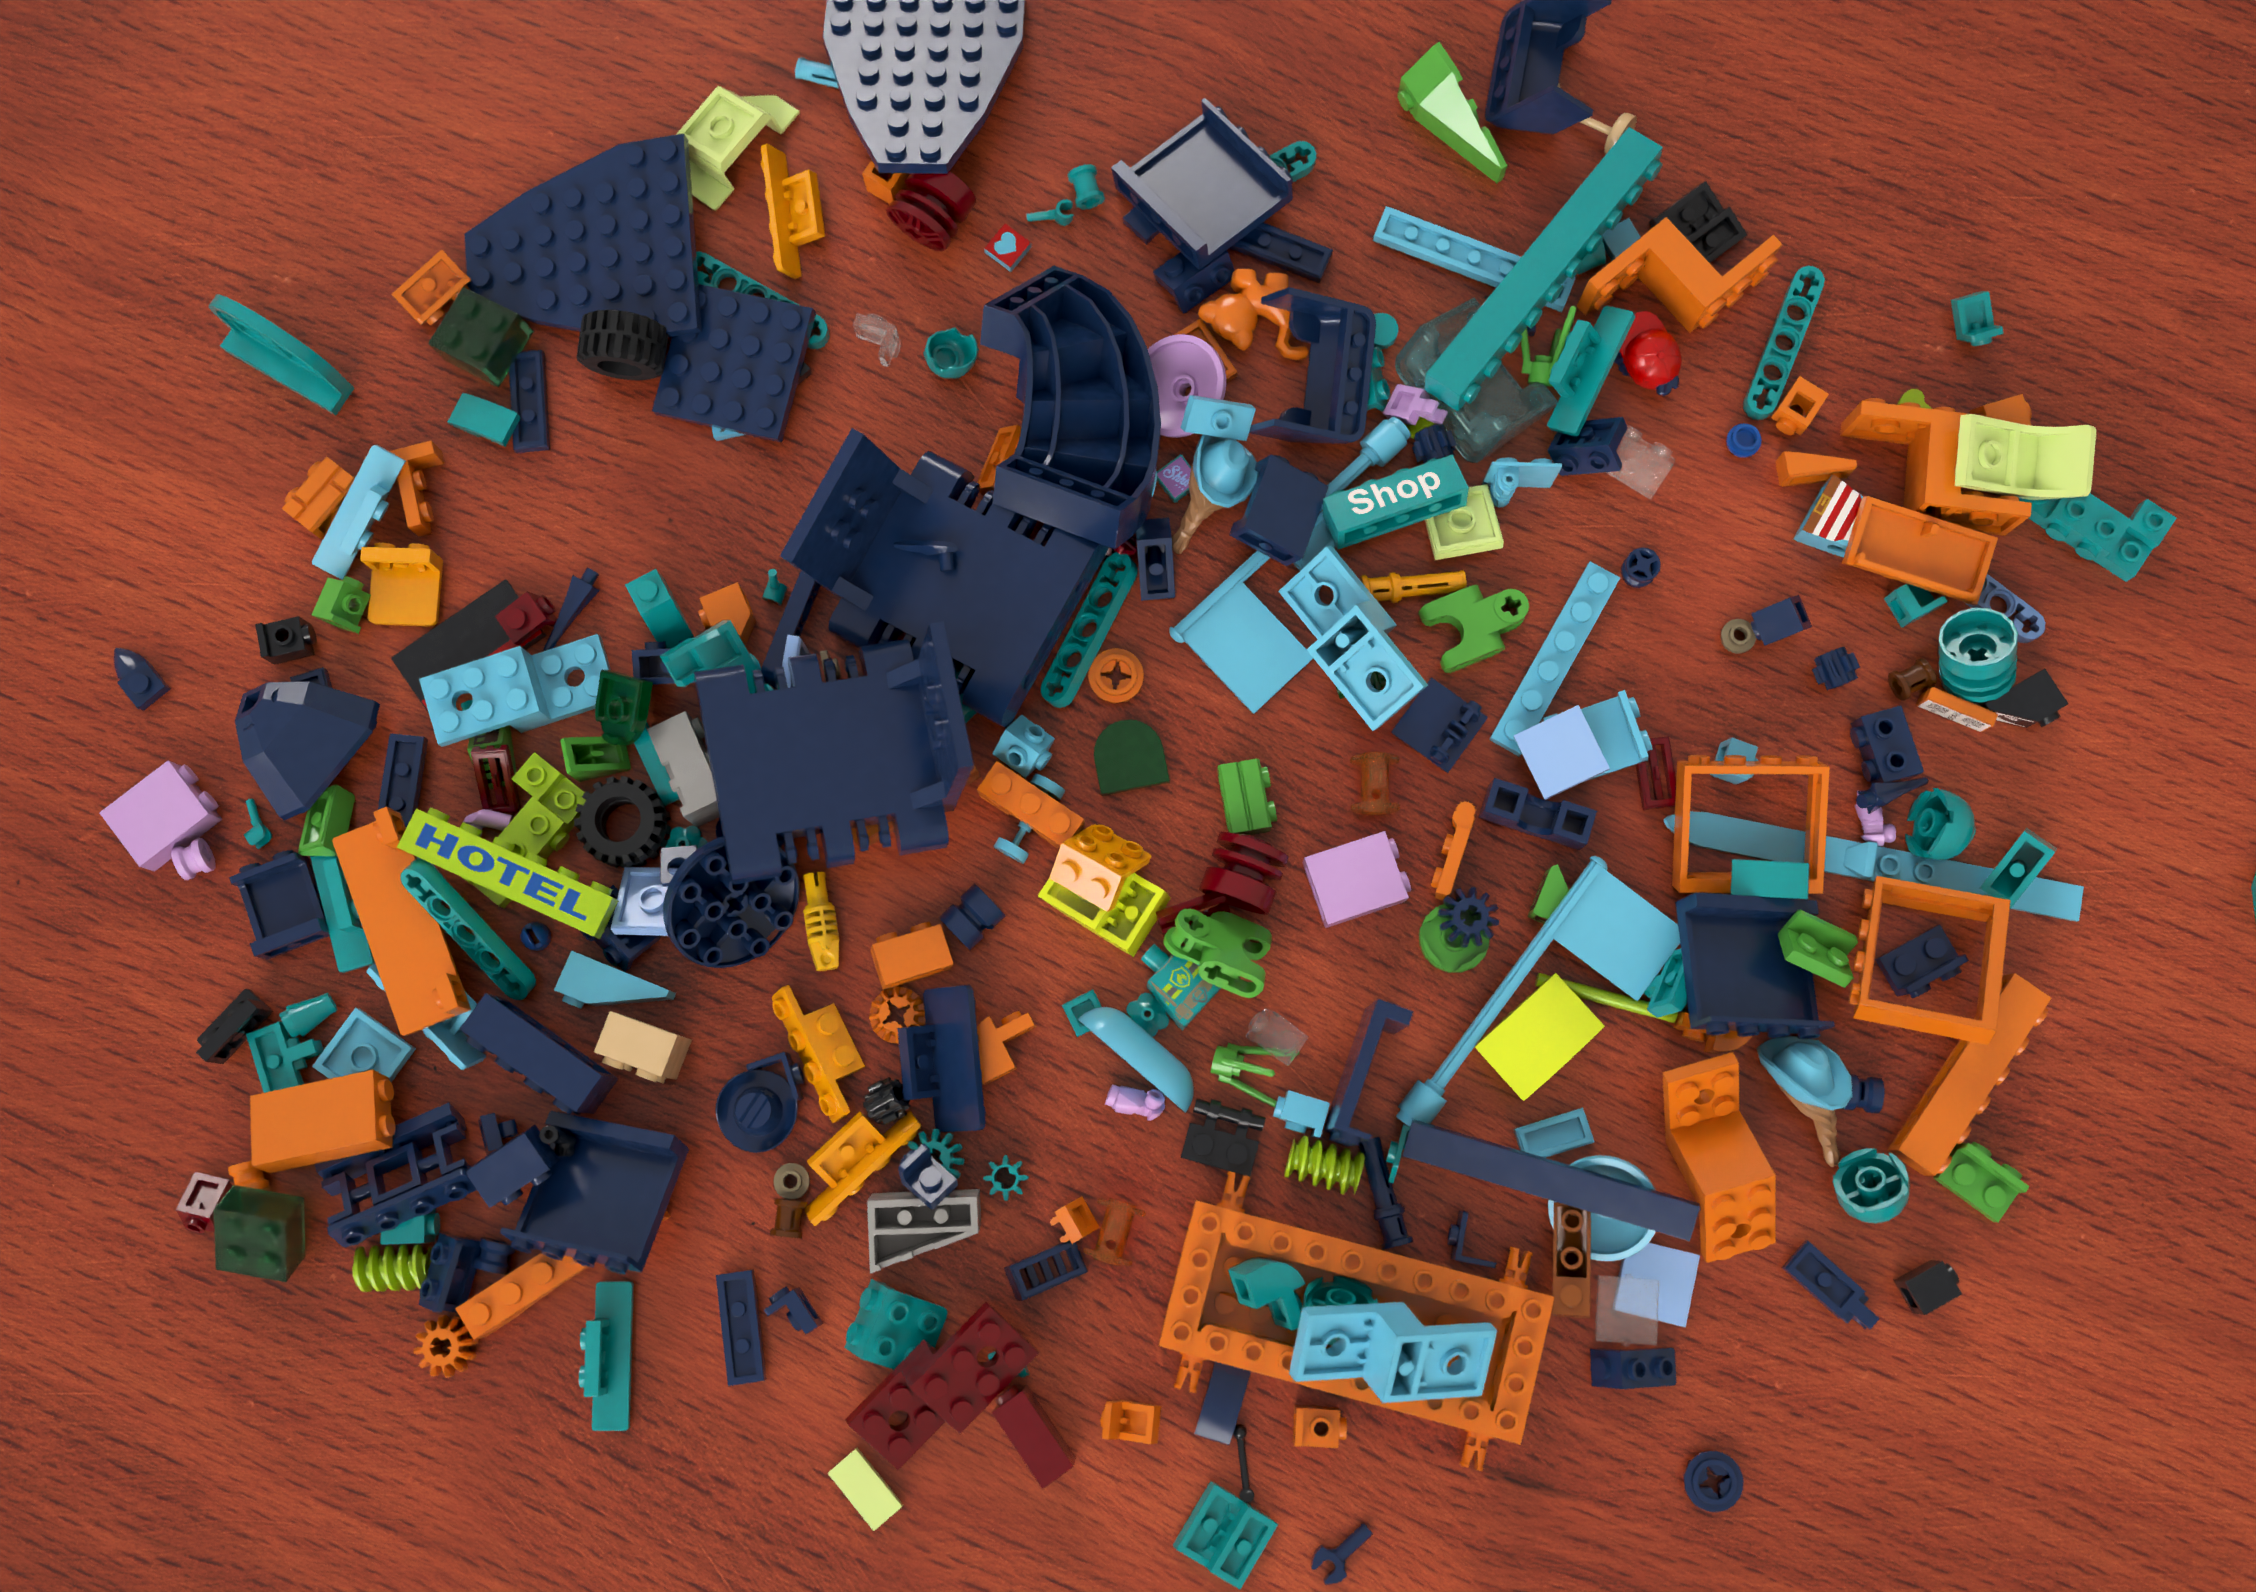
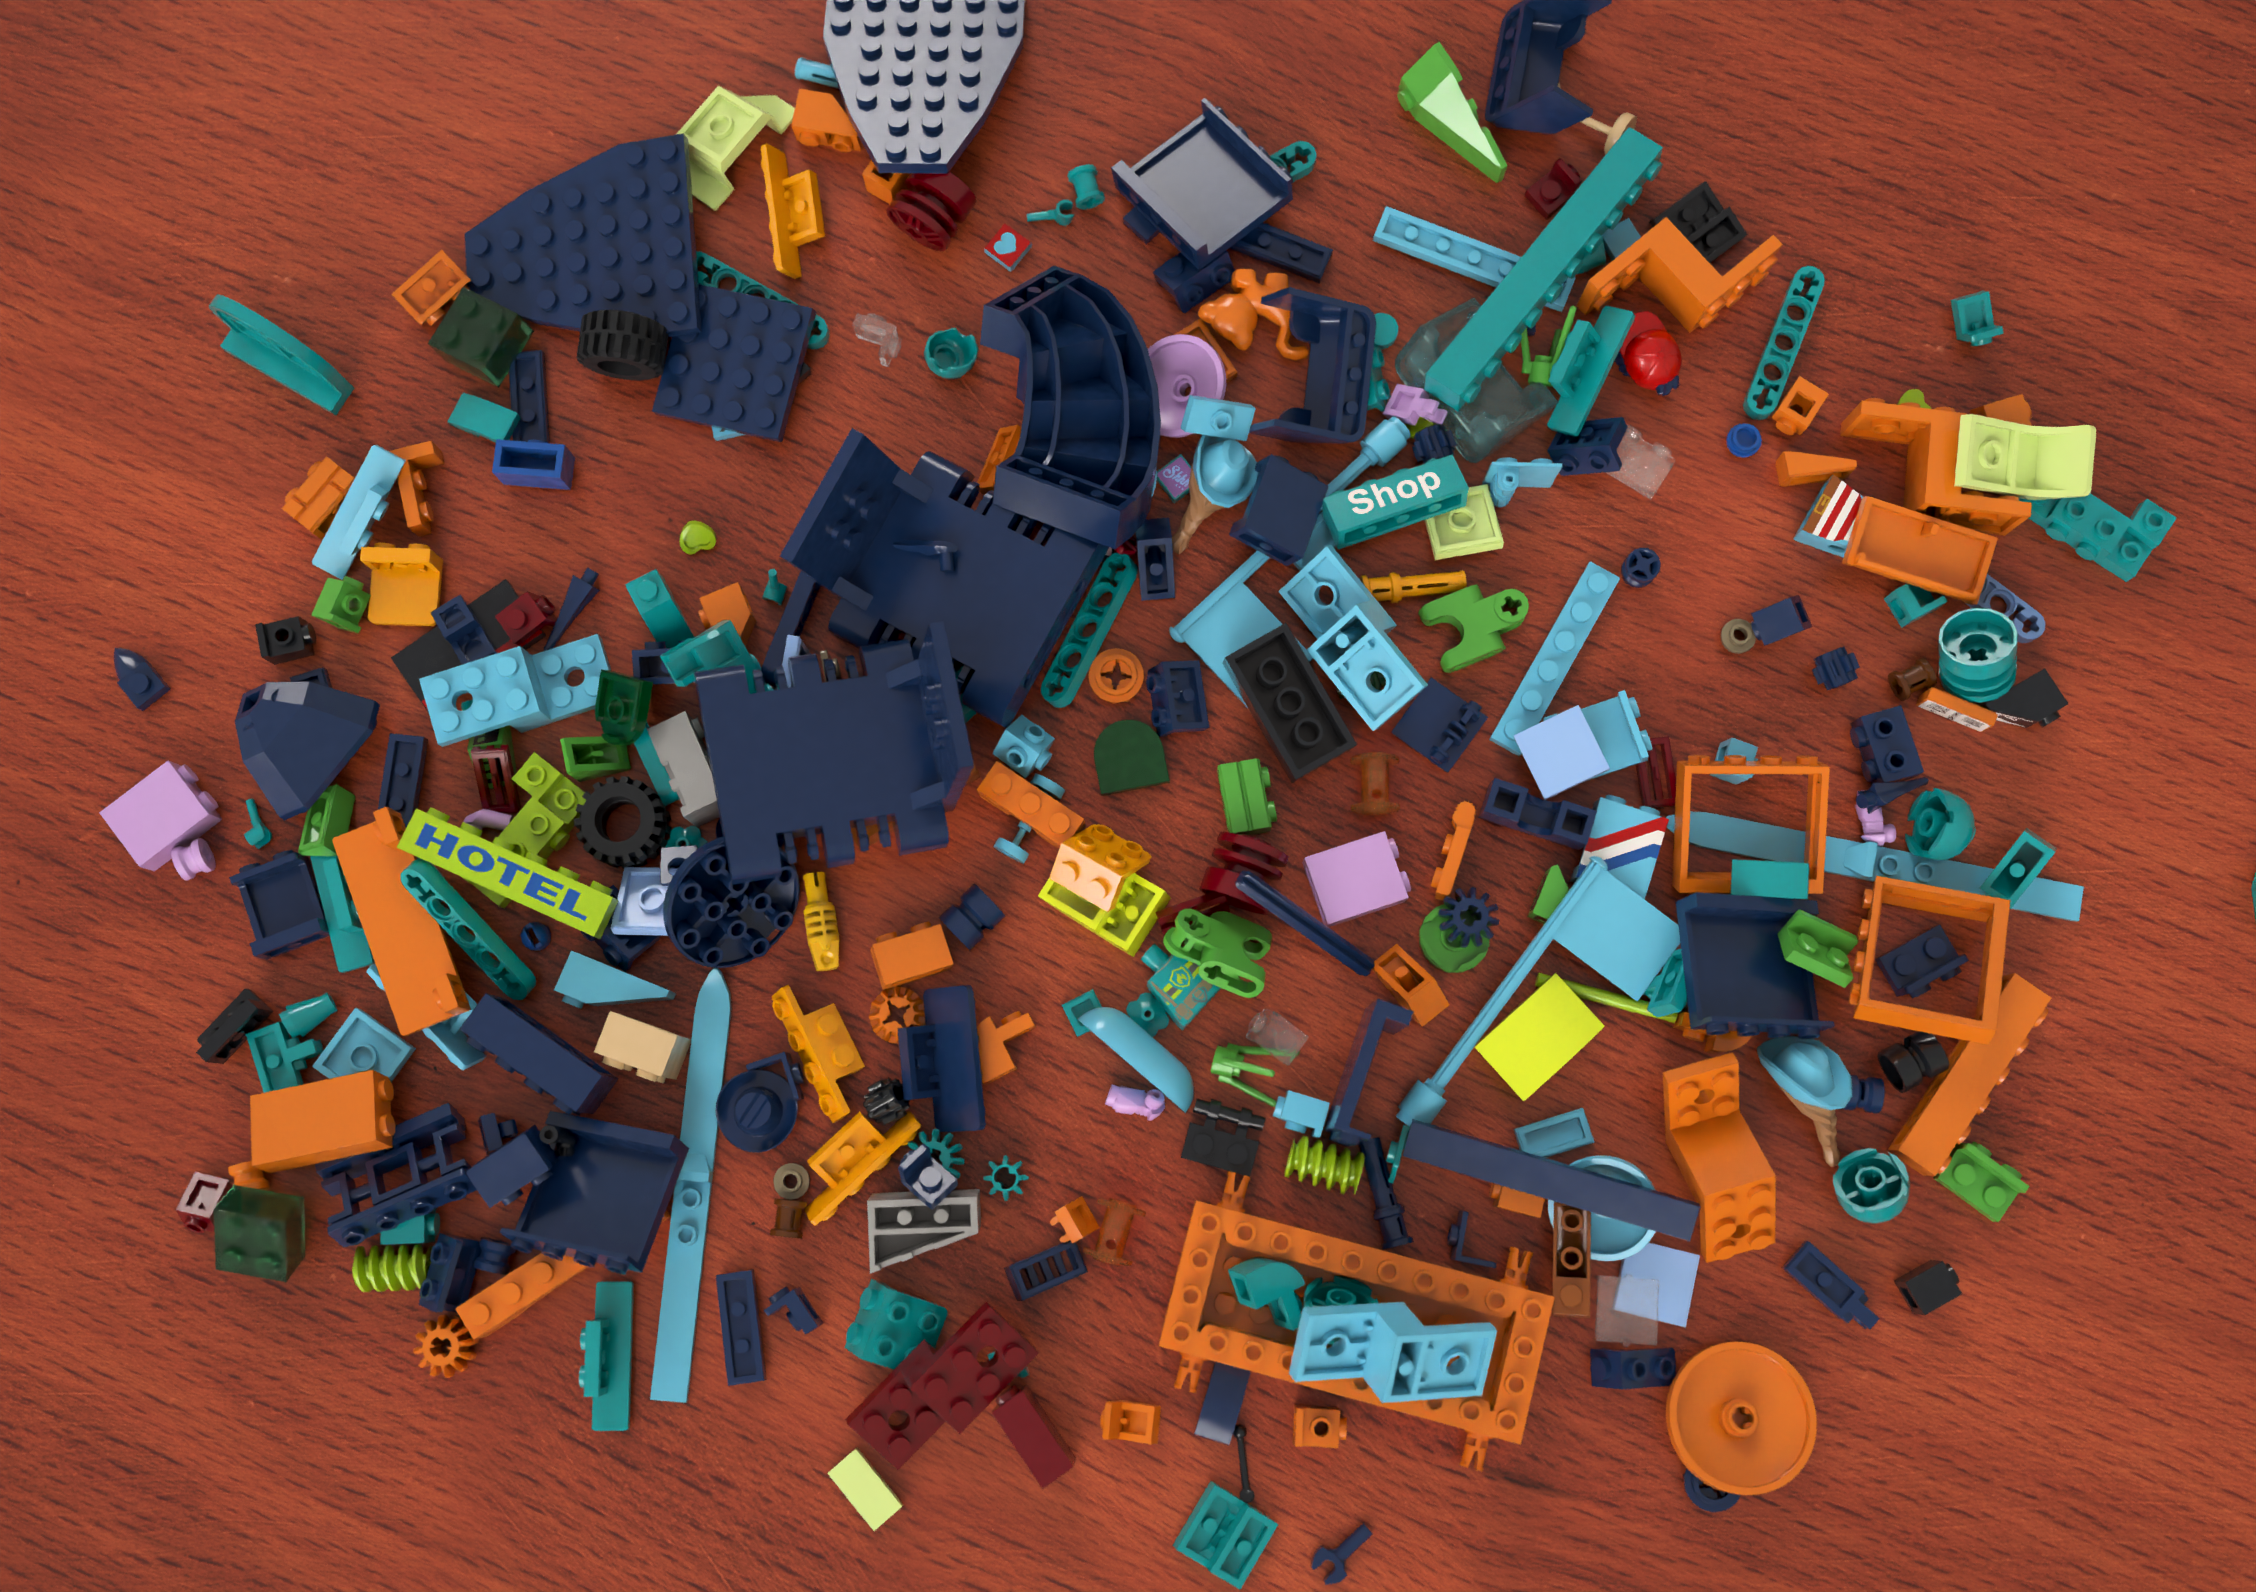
(463, 630): none -> dark blue slope
(533, 464): none -> blue brick
(692, 1193): none -> medium azure piece
(697, 536): none -> lime piece
(824, 122): none -> orange slope
(1177, 697): none -> dark blue bracket
(1289, 703): none -> black brick
(1304, 923): none -> dark blue axle
(1410, 984): none -> orange slope
(1516, 1201): none -> orange brick
(1554, 189): none -> dark red bracket
(1626, 841): none -> panel
(1741, 1418): none -> orange dish
(1908, 1064): none -> black wheel

